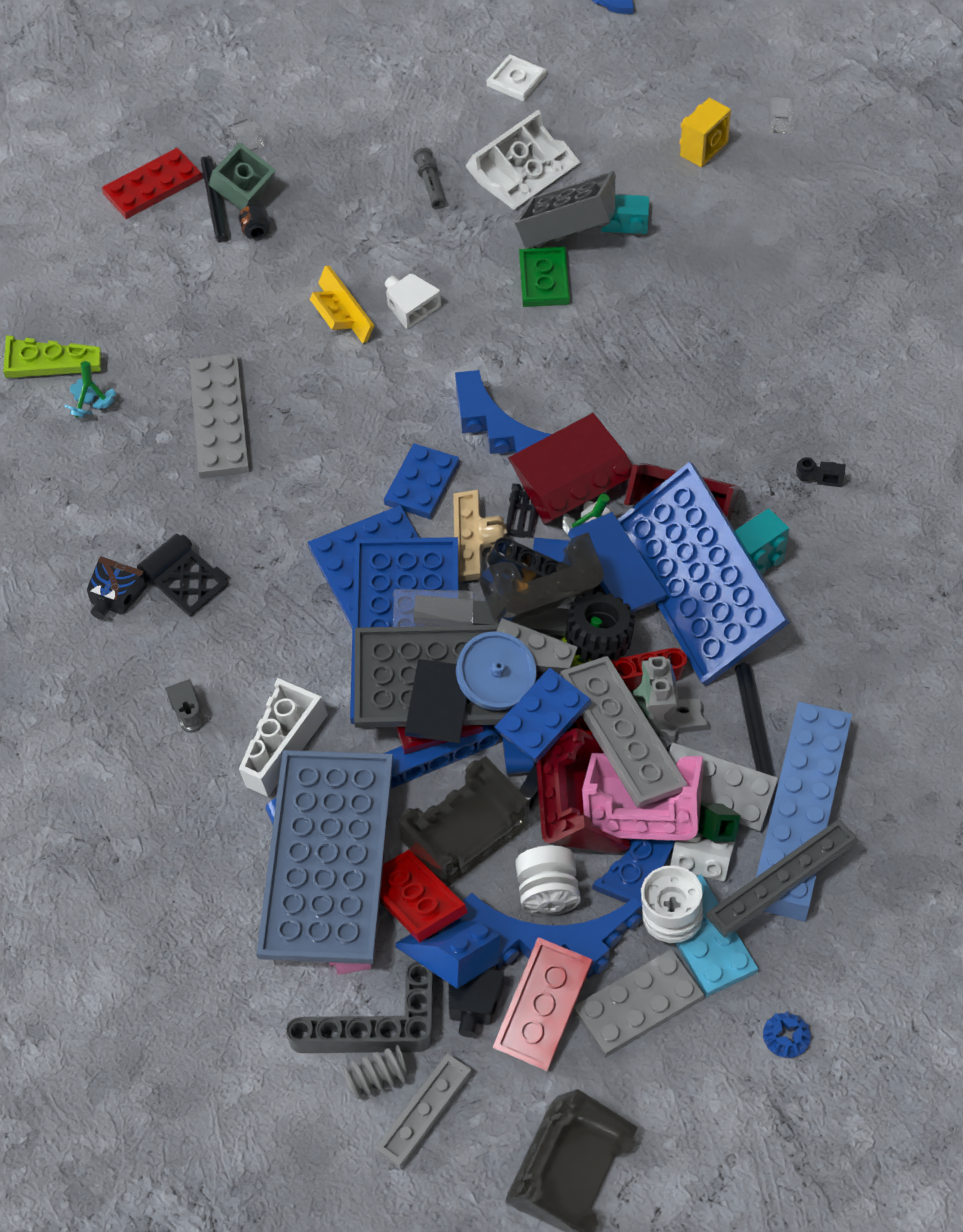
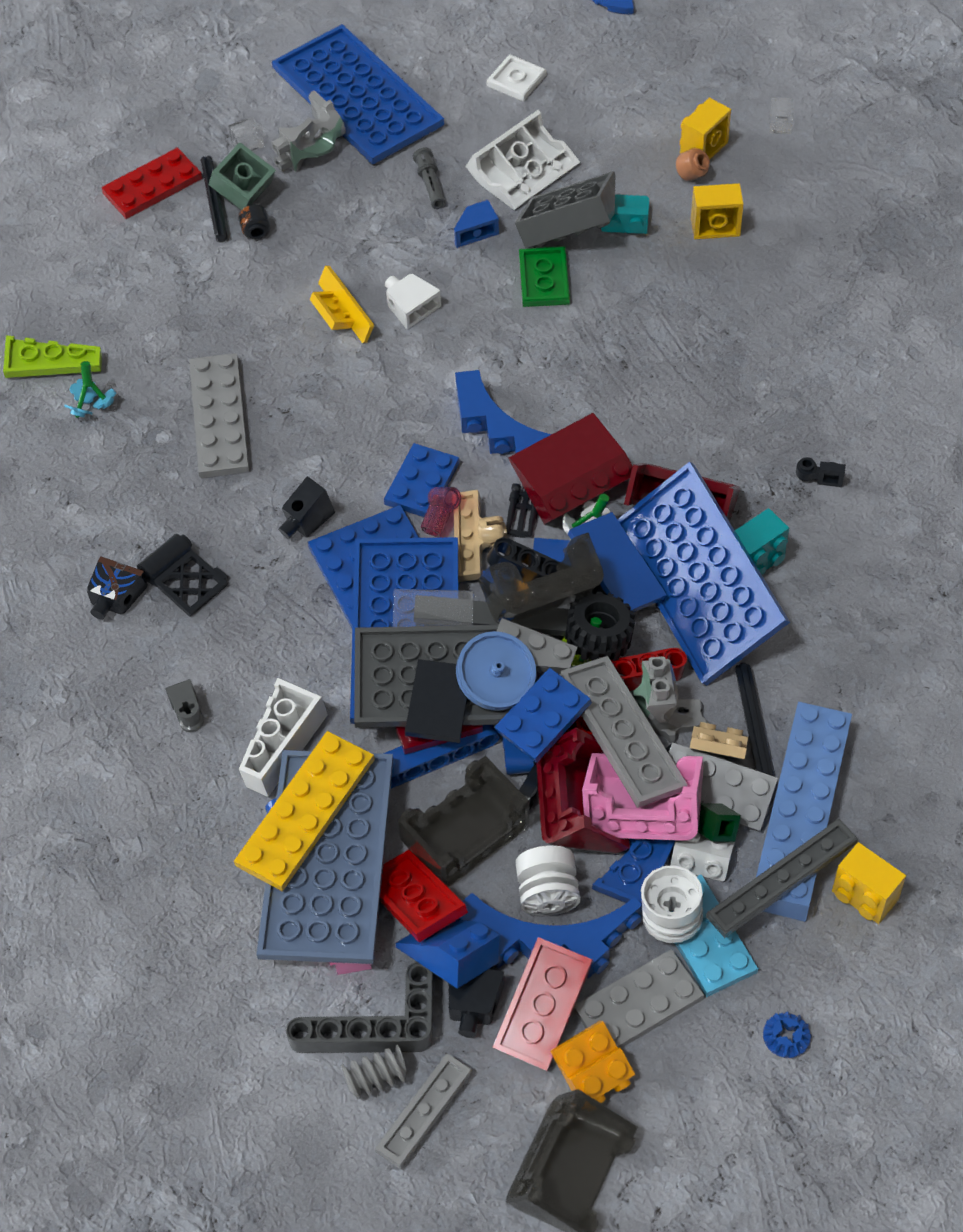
(299, 142): none -> light grey hips
(304, 811): none -> yellow plate
(306, 509): none -> black torso
(372, 100): none -> blue plate
(441, 503): none -> clear pink piece
(476, 224): none -> blue slope
(593, 1062): none -> light orange plate
(692, 164): none -> nougat head
(716, 211): none -> yellow brick
(726, 743): none -> tan plate
(868, 883): none -> yellow brick

